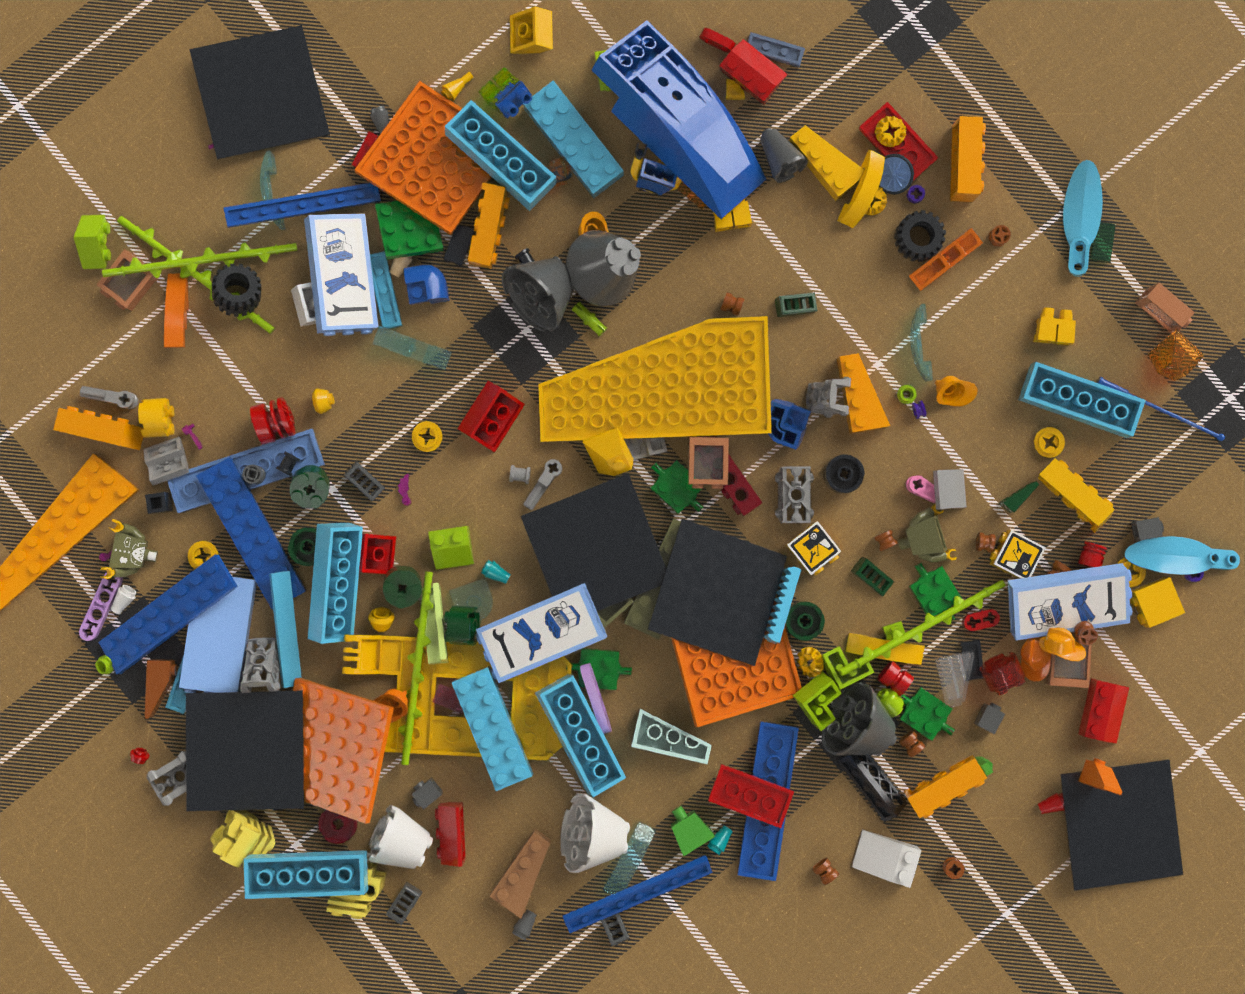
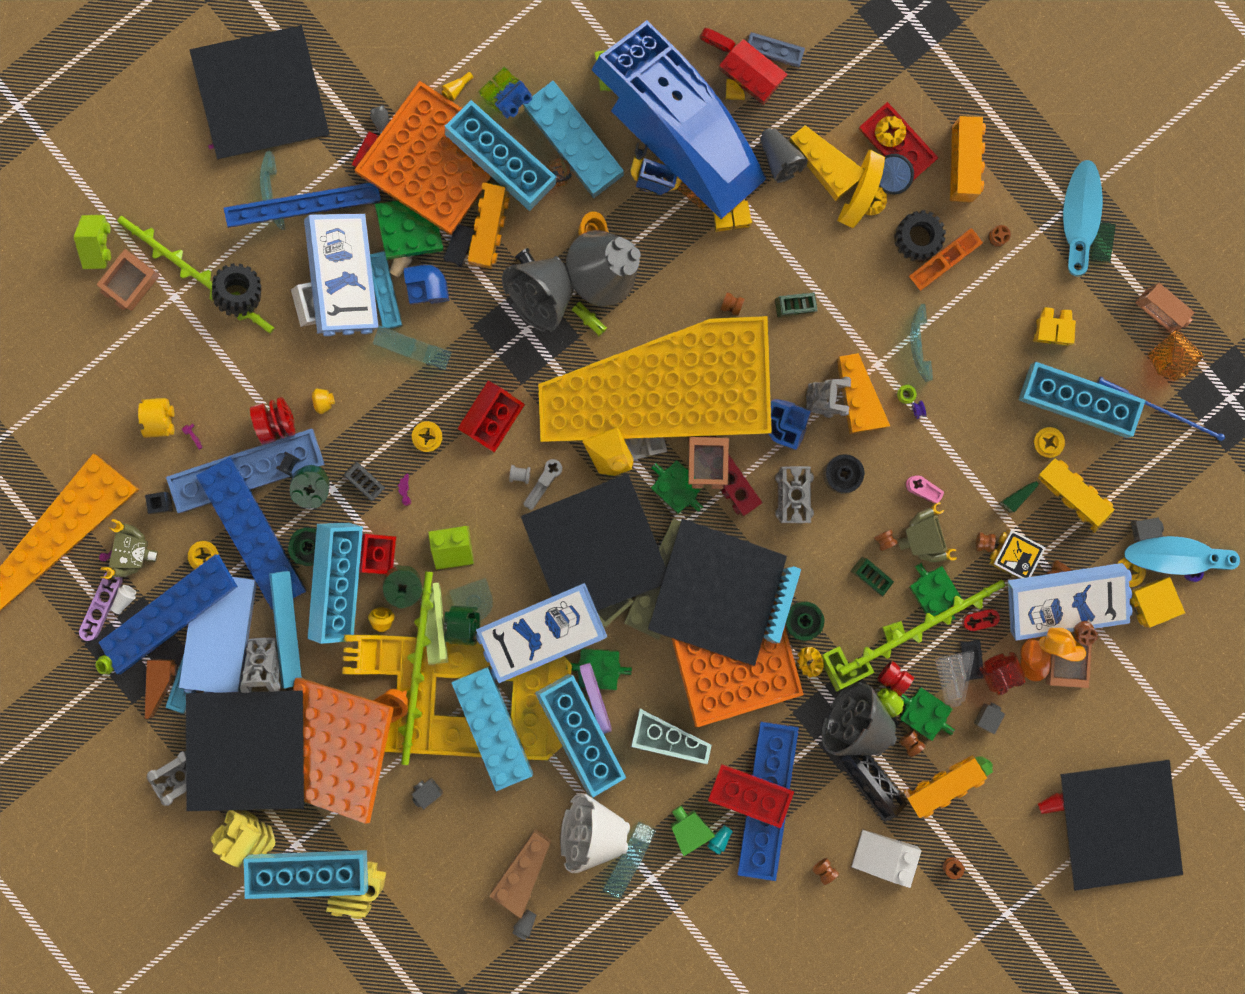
(98, 428): light orange wedge -> none
(110, 396): light grey connector -> none
(139, 755): red plate -> none
(166, 461): light grey slope -> none
(176, 311): orange slope -> none
(192, 263): lime plant -> none
(257, 474): dark grey wheel -> none
(330, 831): dark red plate -> none
(398, 840): white cone -> none
(413, 891): dark grey slope -> none
(447, 698): clear pink slope -> none
(451, 833): red slope -> none
(494, 571): teal cone -> none
(531, 31): yellow slope -> none
(621, 939): dark grey slope -> none
(637, 894): blue plate -> none
(813, 548): piece -> none
(814, 700): lime brick -> none
(903, 653): yellow slope -> none
(920, 190): dark purple bush -> none
(949, 489): light grey slope -> none
(955, 391): light orange piece -> none
(1092, 555): red piece -> none
(1099, 776): orange slope -> none
(1103, 711): red slope -> none

